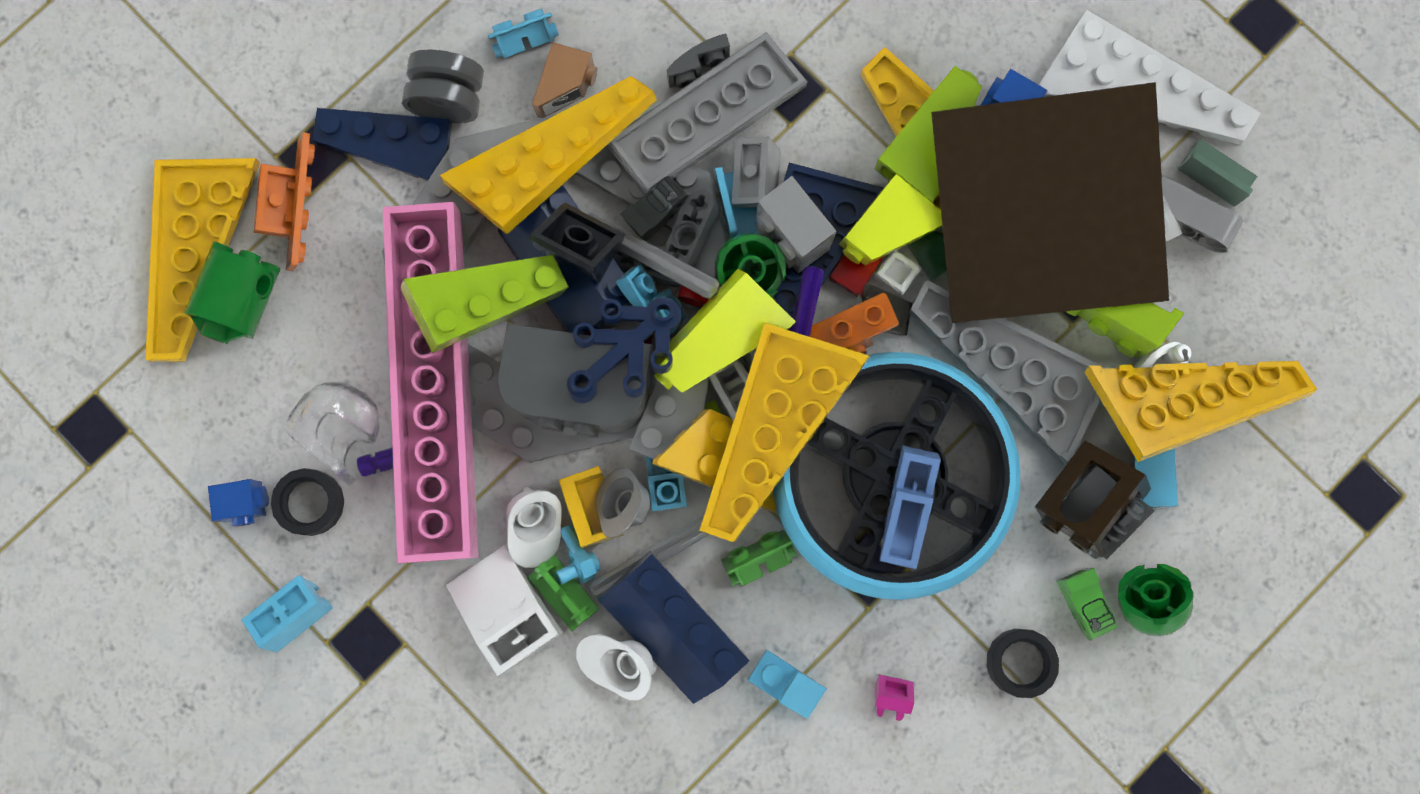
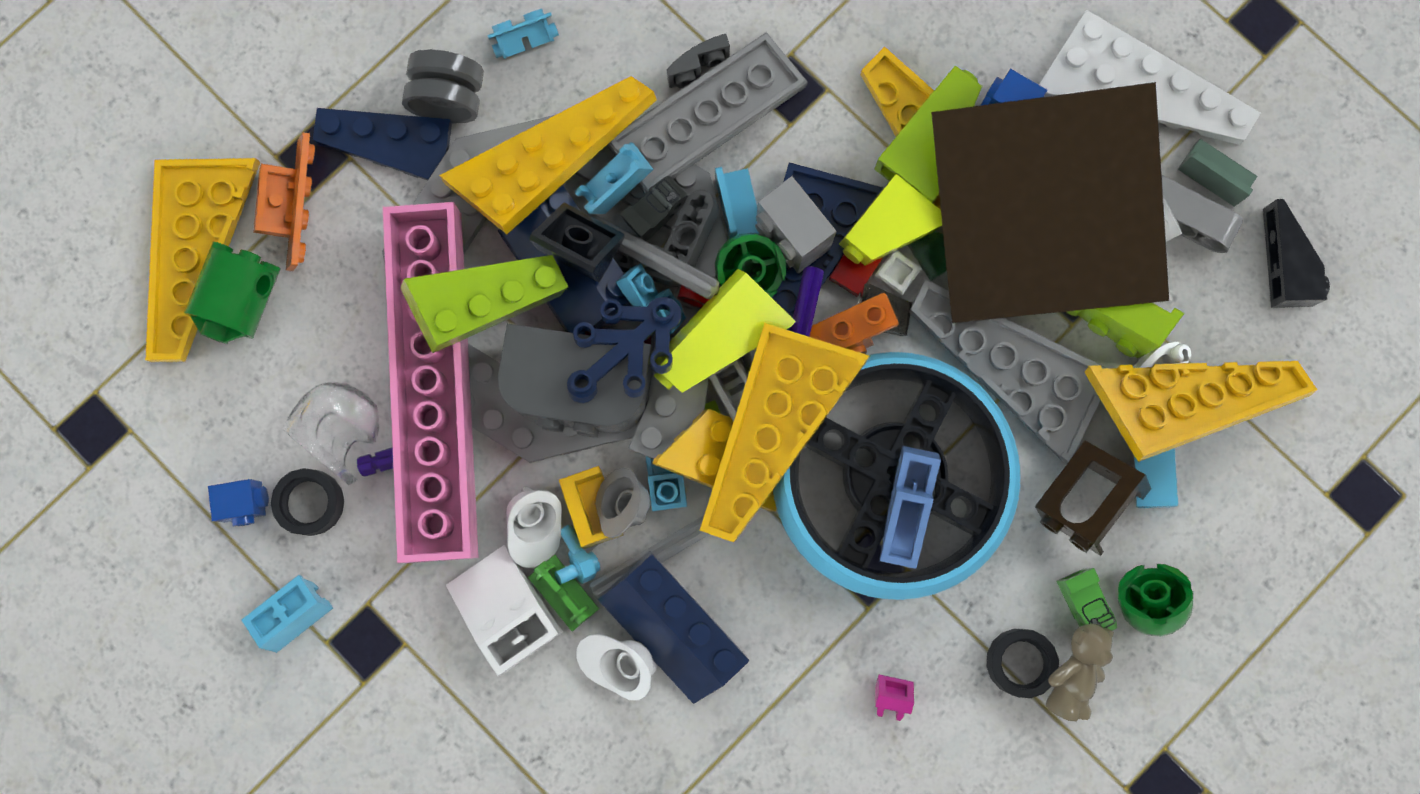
(563, 79): medium nougat slope -> none
(615, 180): none -> medium azure hinge
(754, 170): light grey panel -> none
(772, 548): bright green hinge -> none
(787, 684): medium azure slope -> none
(1078, 677): none -> dark tan piece
(1089, 496): dark grey hinge -> none
(1293, 265): none -> black slope

